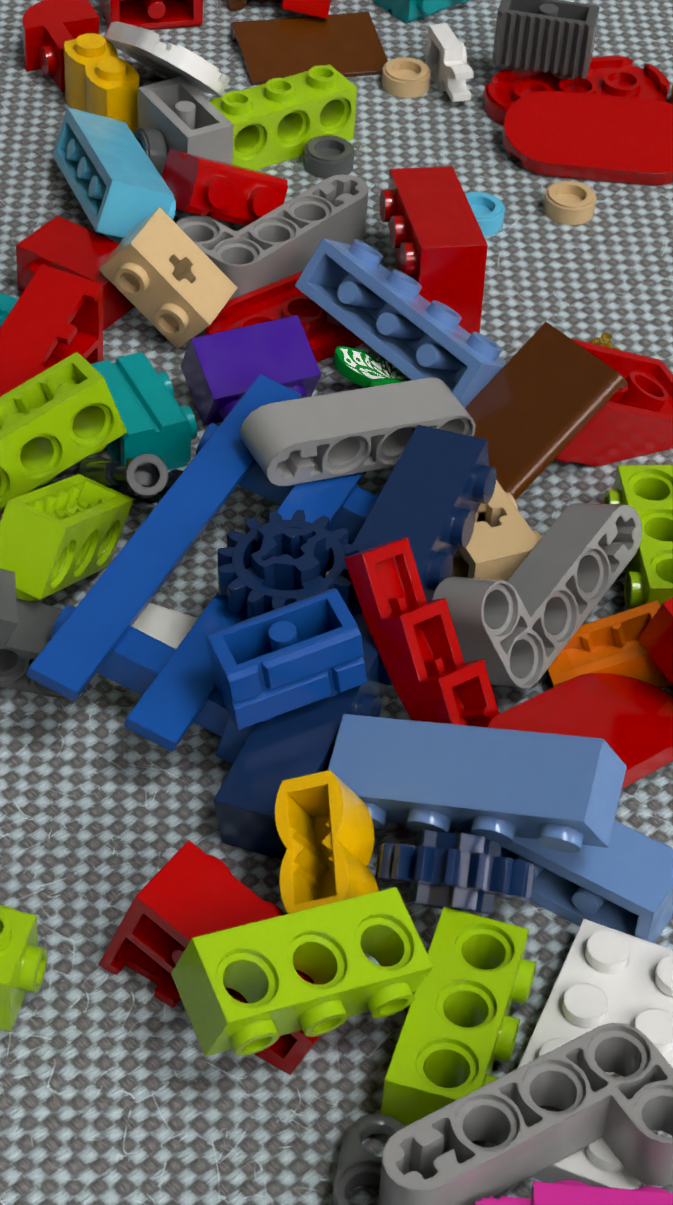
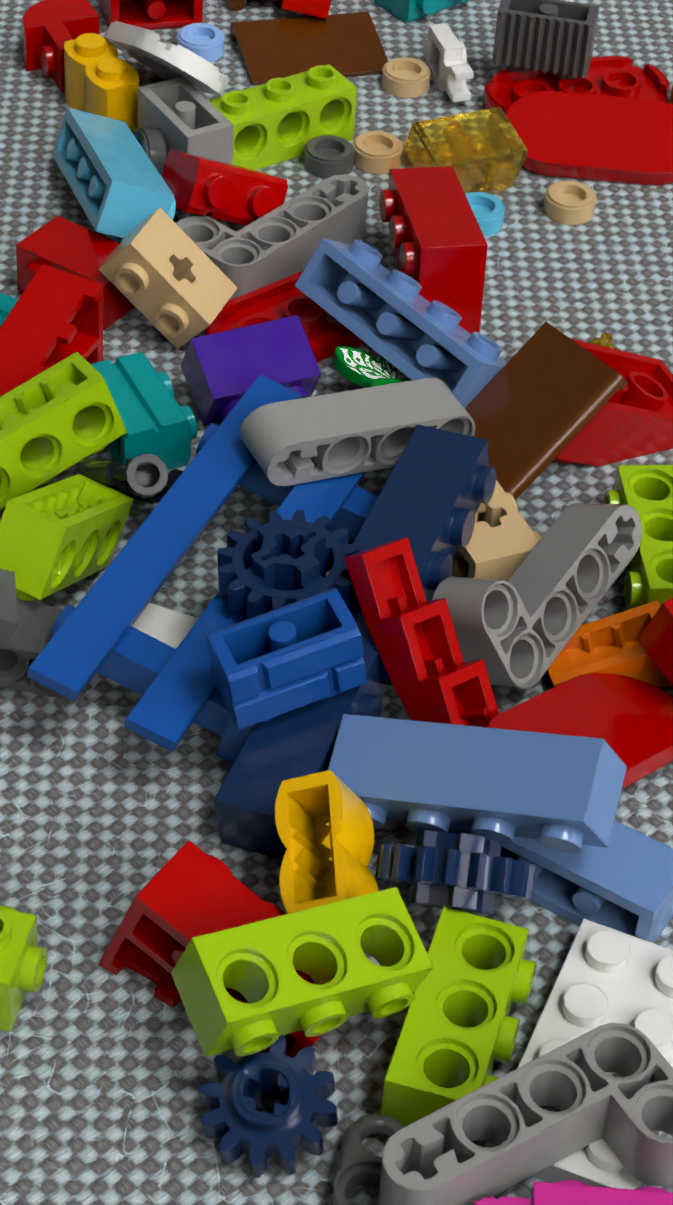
(202, 40): none -> light blue tile
(265, 1134): none -> dark blue gear
(377, 152): none -> tan tile
(477, 145): none -> clear yellow brick

